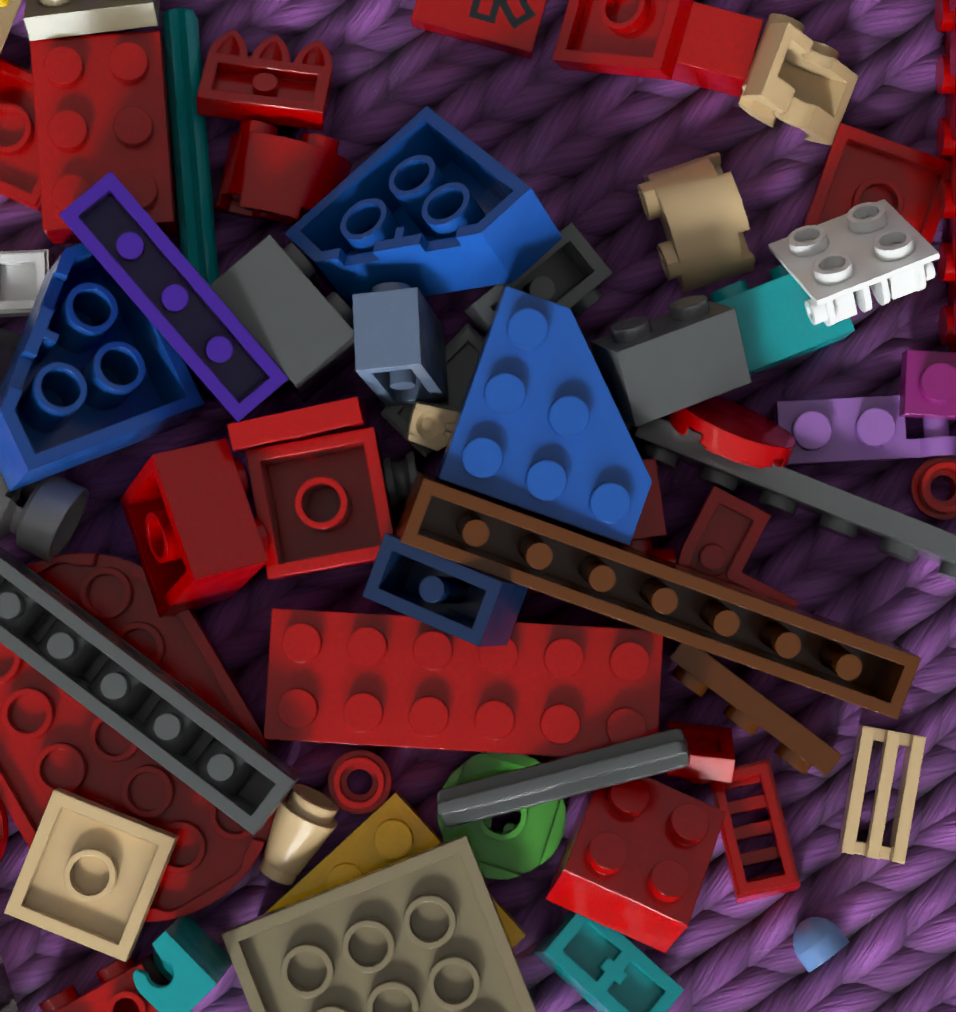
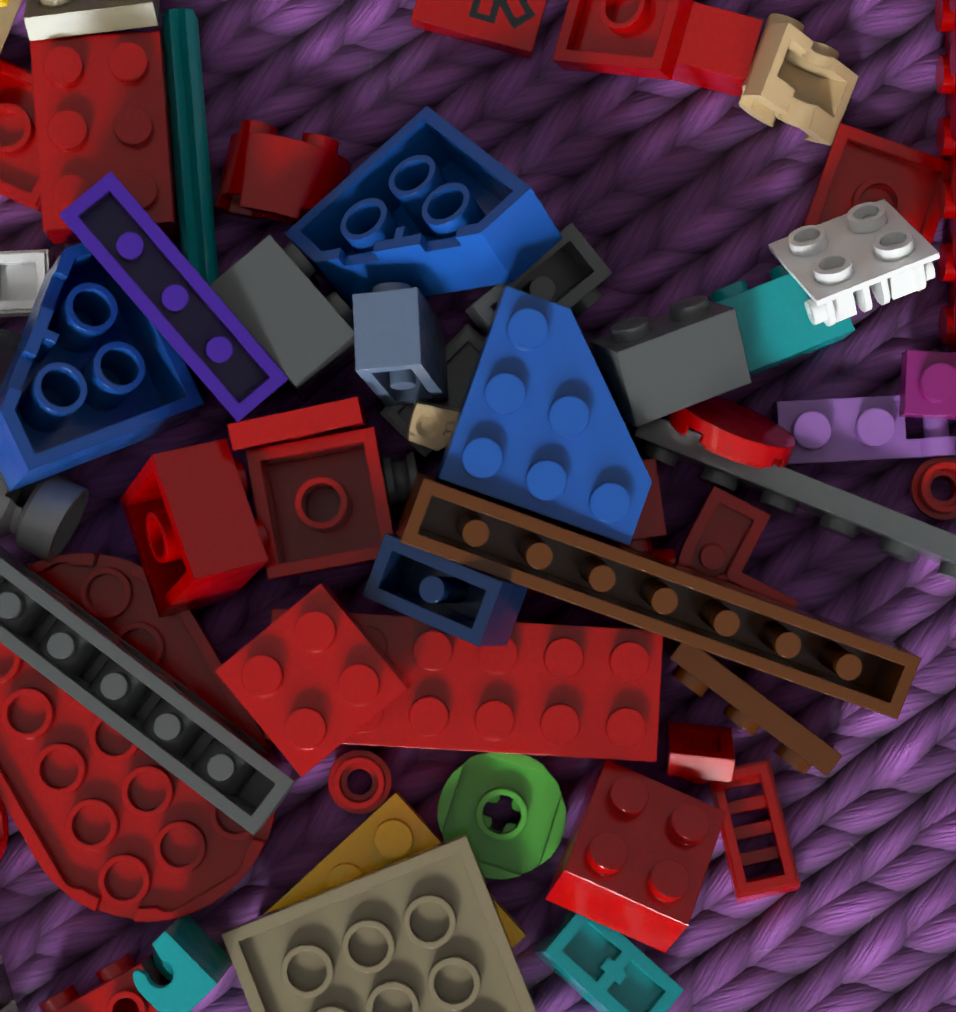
(91, 874): tan plate -> none
(266, 83): red plate -> none
(297, 833): tan cone -> none
(312, 678): none -> red brick
(564, 777): dark grey axle -> none
(700, 220): tan cylinder -> none
(817, 941): medium blue hinge -> none
(906, 797): tan tile -> none

